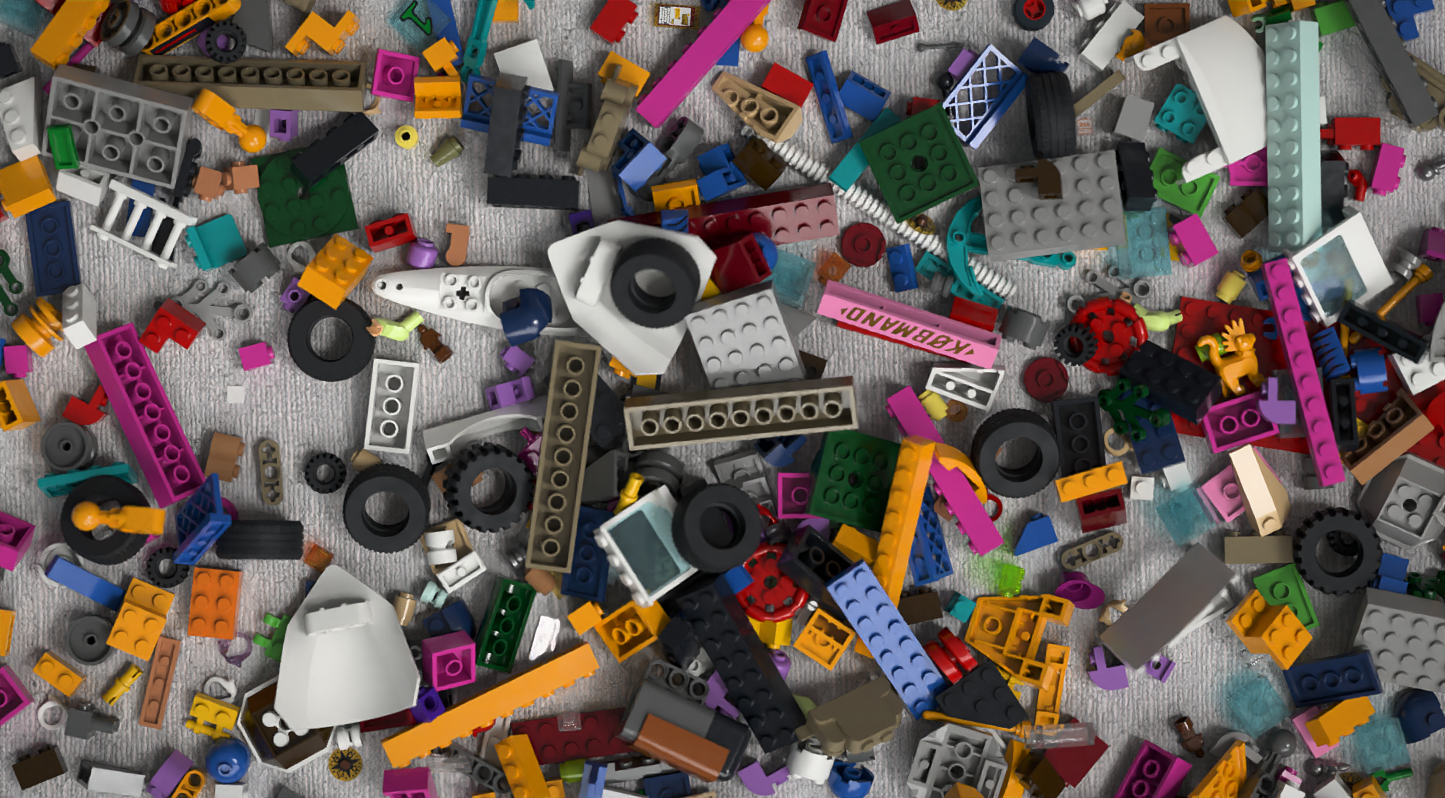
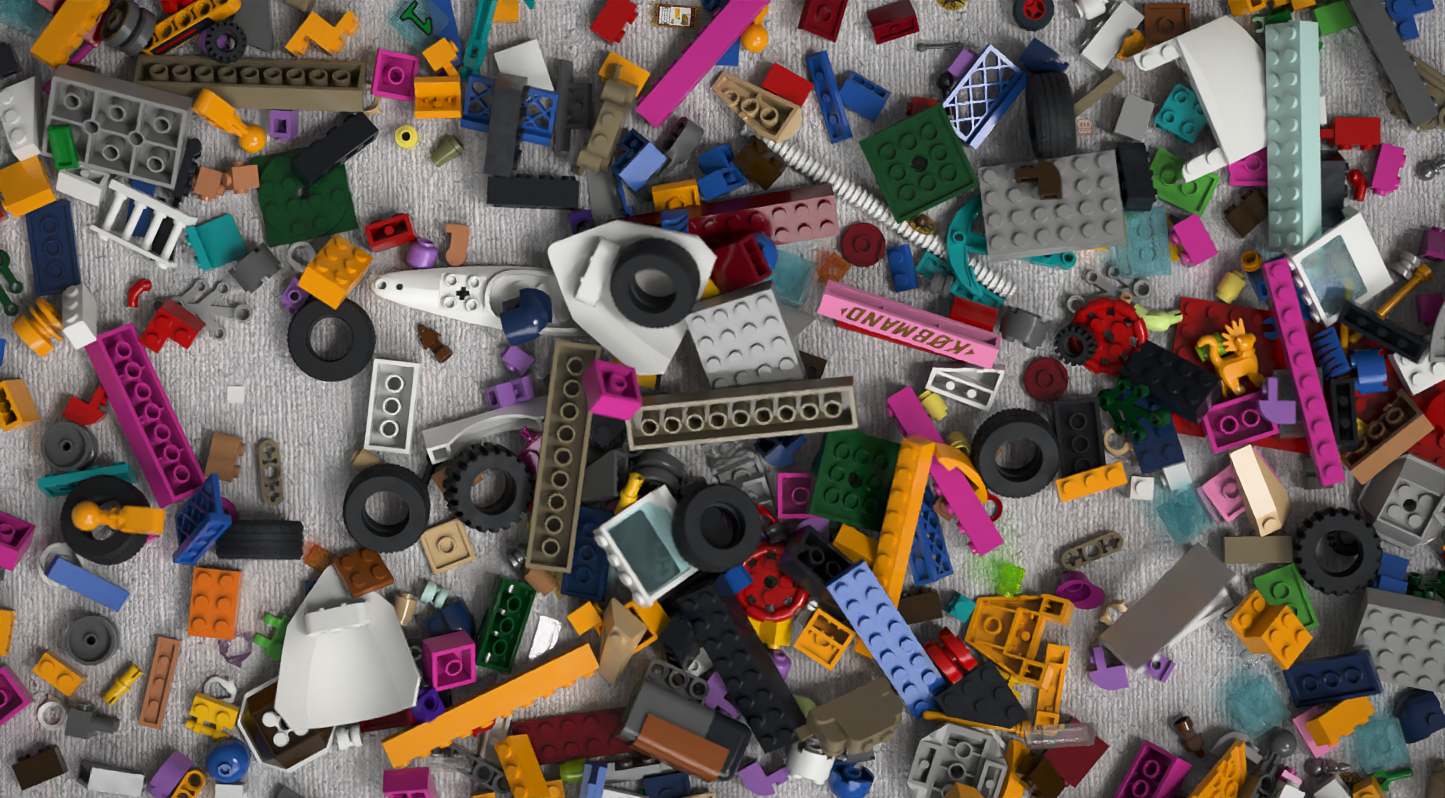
(18, 360): dark pink brick -> none
(136, 289): none -> red arm
(140, 618): light orange bracket -> none
(155, 574): black tyre -> none
(256, 356): dark pink brick -> none
(311, 473): black tyre -> none
(345, 764): piece -> none
(362, 572): none -> dark orange plate
(395, 330): yellowish green arm -> none
(440, 547): white wheel -> none
(461, 571): white plate -> none
(568, 708): clear plate -> none
(612, 389): none -> dark pink brick
(618, 641): none -> tan wedge
(727, 455): none -> clear plate
(855, 161): teal slope -> none
(959, 441): none -> light yellow brick
(961, 415): clear orange piece -> none
(1035, 534): blue slope -> none
(1101, 510): dark red brick -> none

